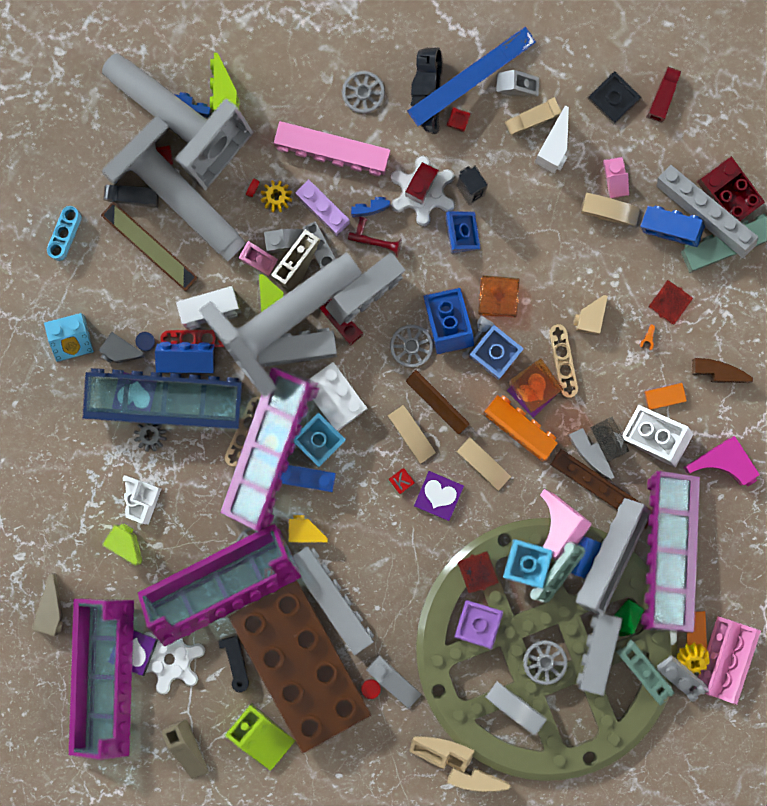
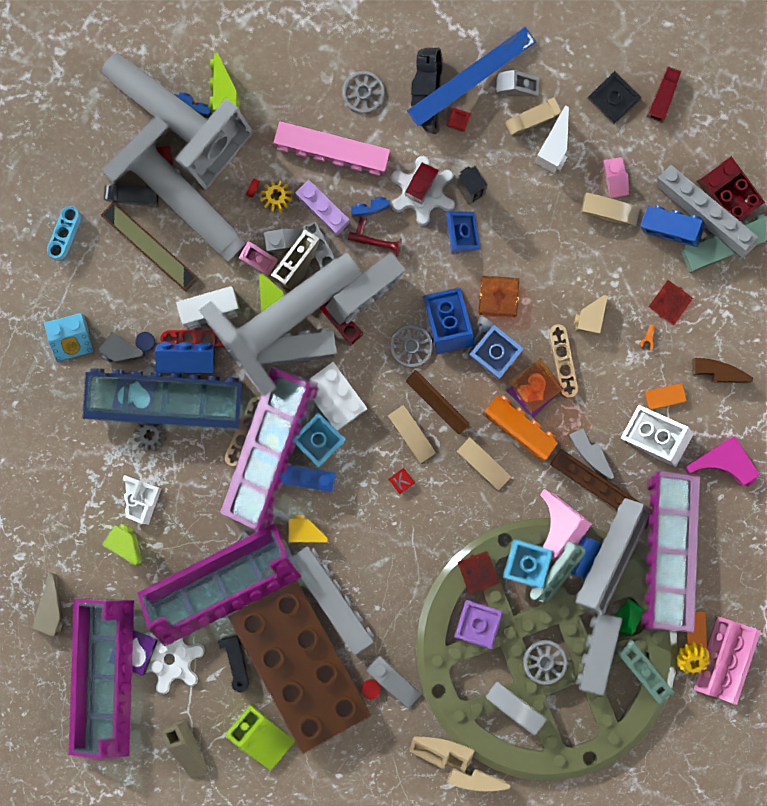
(438, 495): dark purple tile -> none
(609, 439): clear smoke brick -> none
(682, 678): light grey plate -> none

